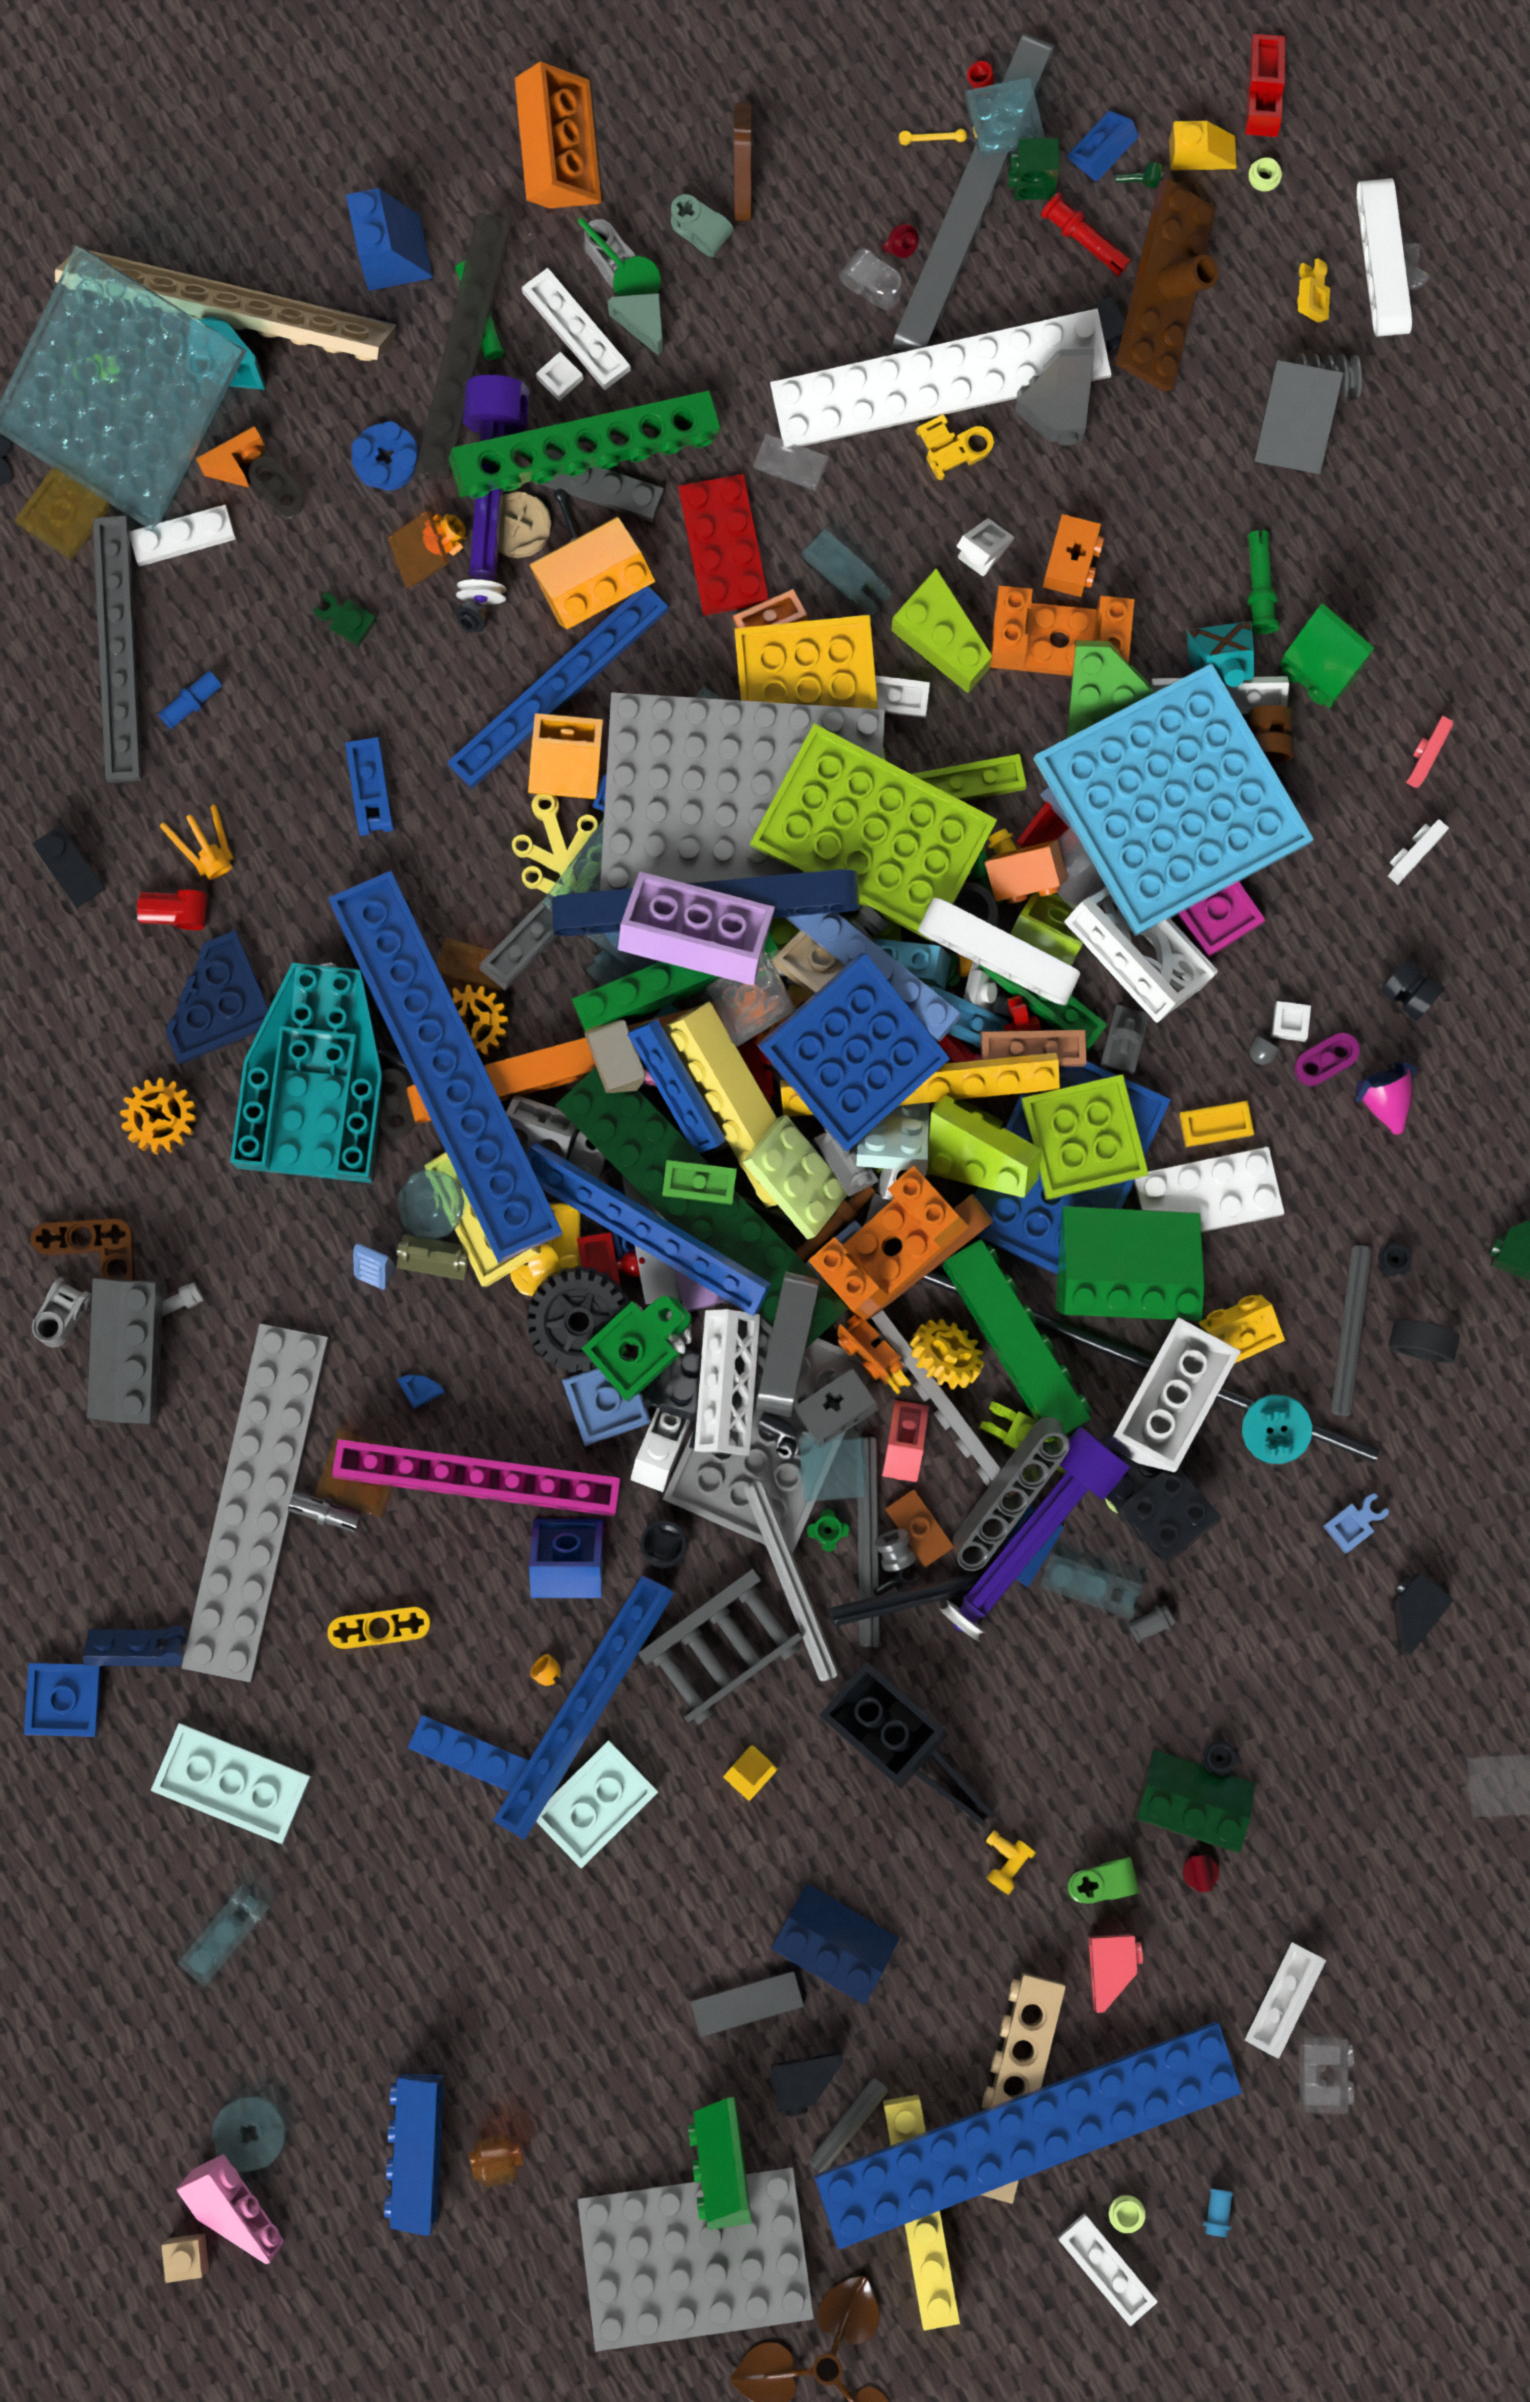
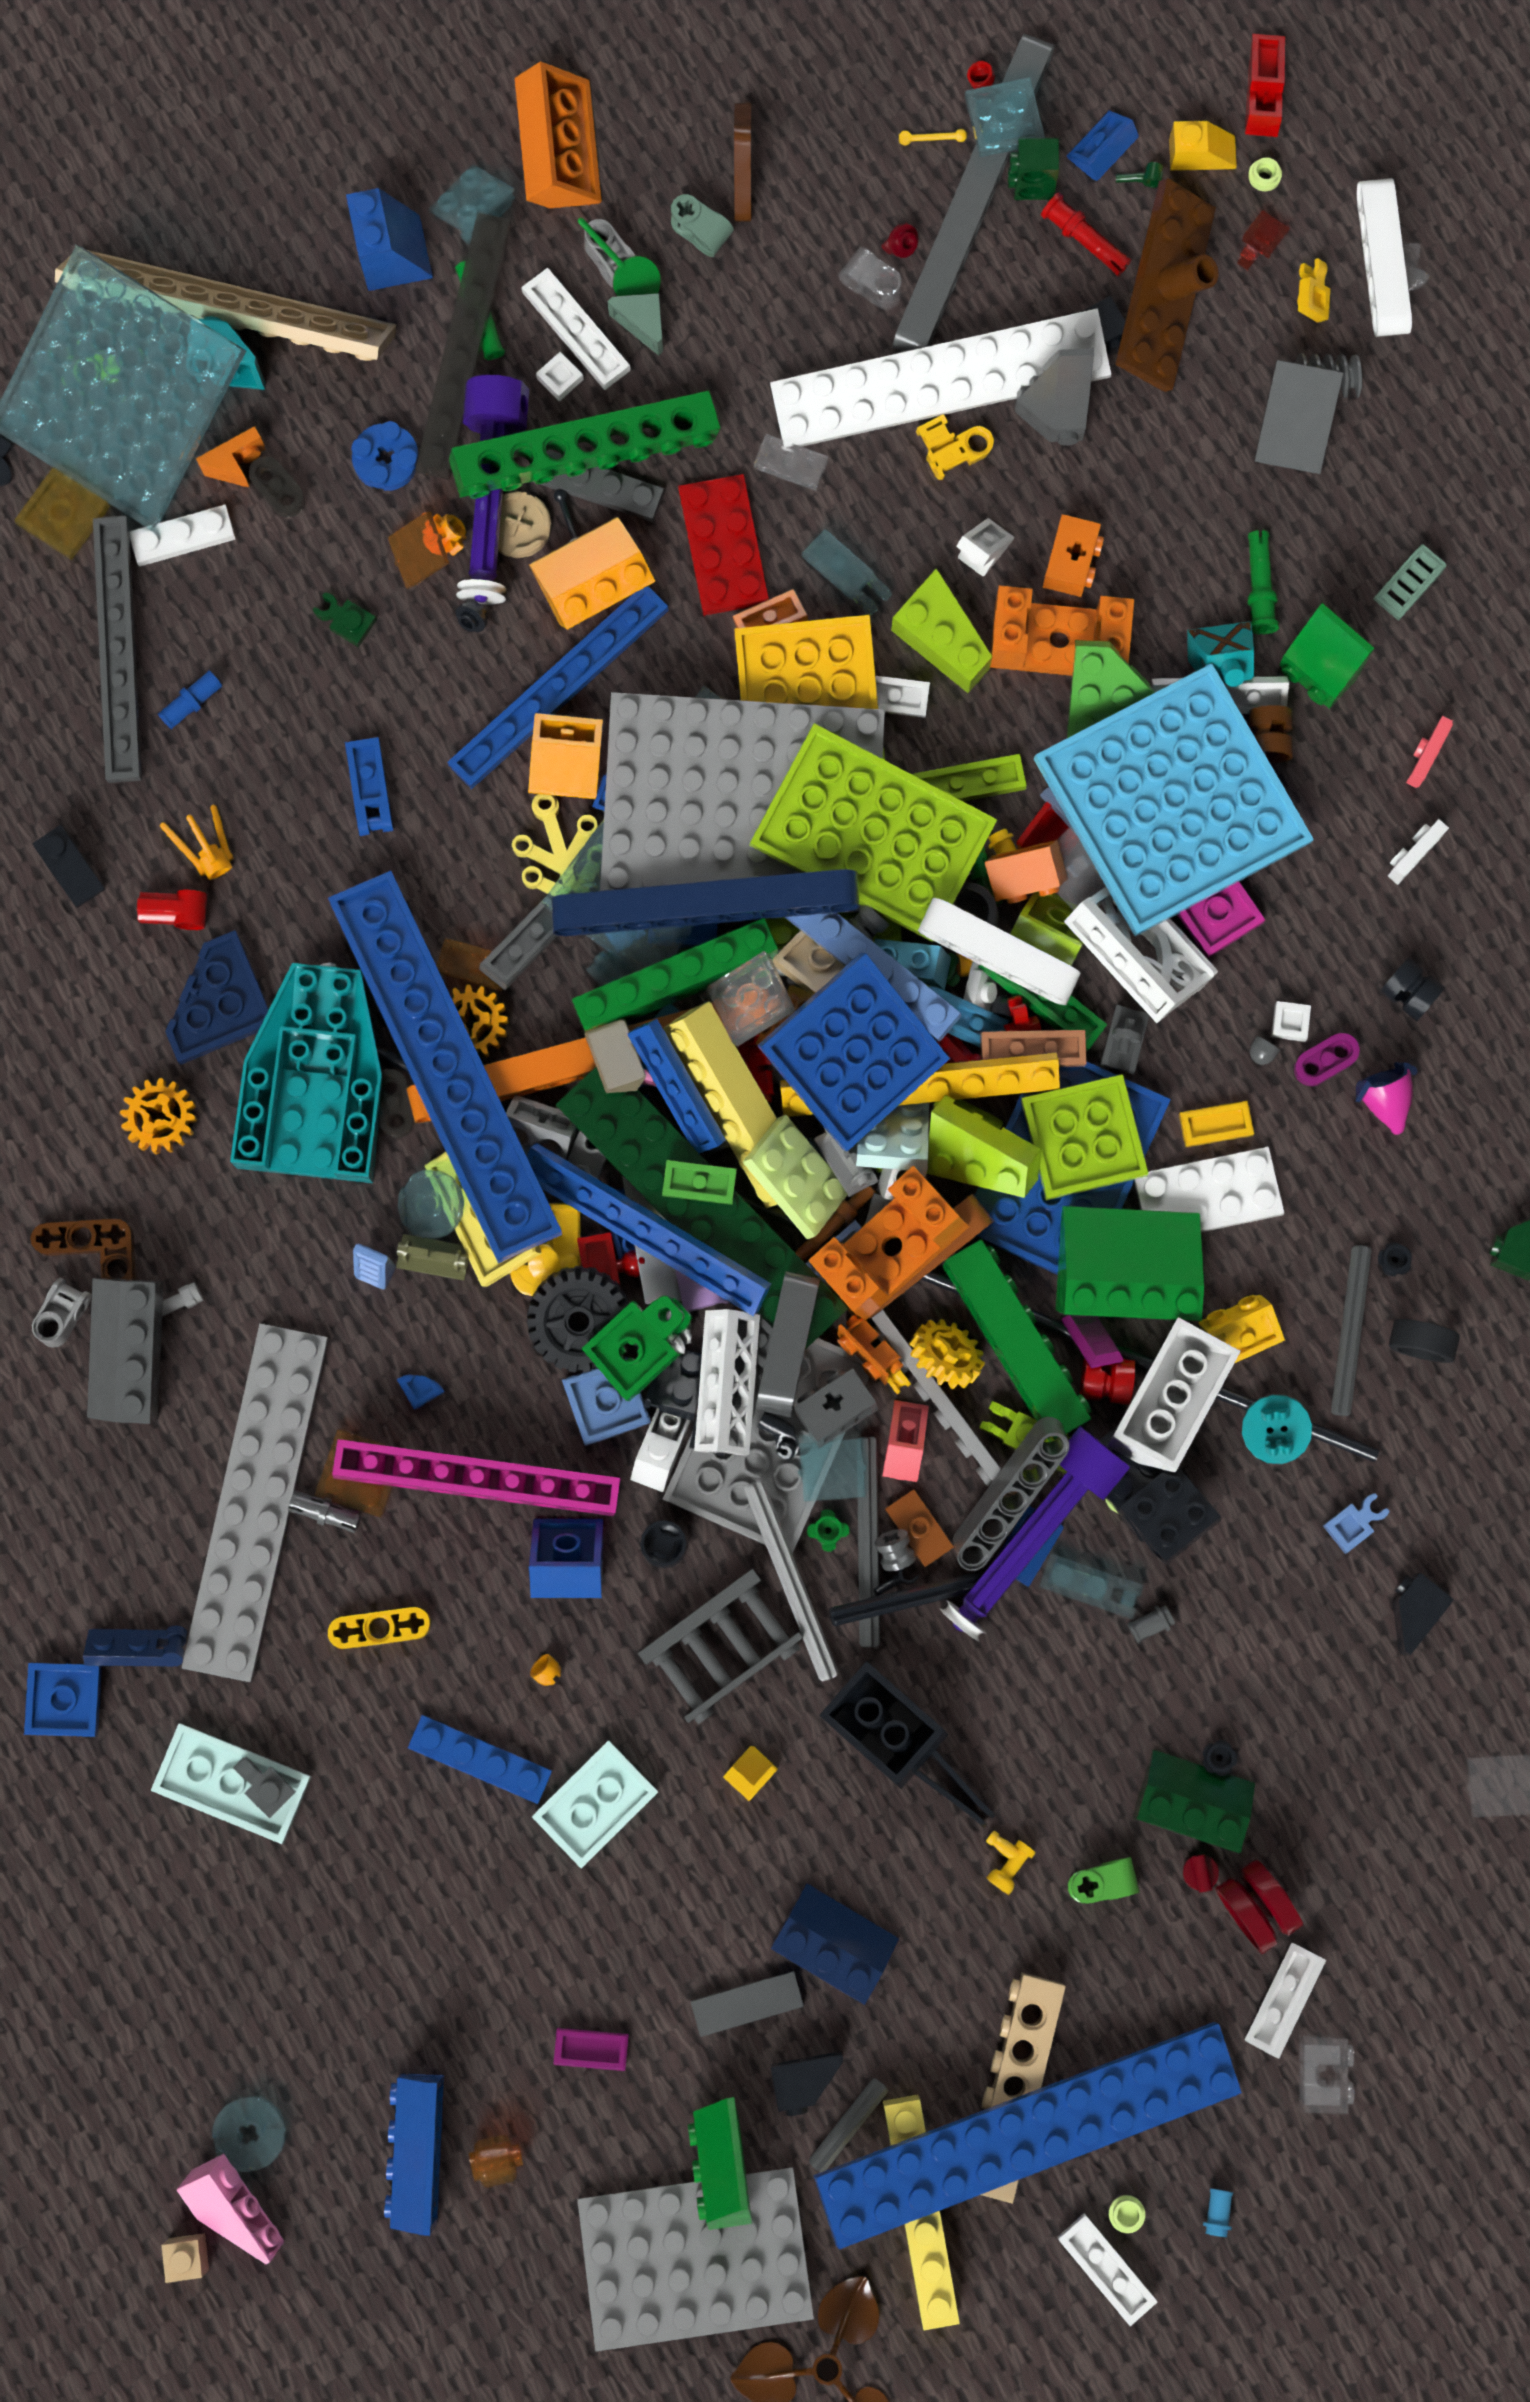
(223, 1936): clear light blue plate -> none
(268, 1789): none -> dark grey plate
(471, 194): none -> clear light blue hinge
(583, 1707): blue plate -> none
(591, 2049): none -> magenta tile
(695, 928): lavender slope -> none
(1092, 1340): none -> magenta tile
(1108, 1381): none -> red wheel
(1112, 1966): coral slope -> none
(1261, 238): none -> clear red plate
(1262, 1904): none -> dark red wheel
(1430, 562): none -> sand green slope

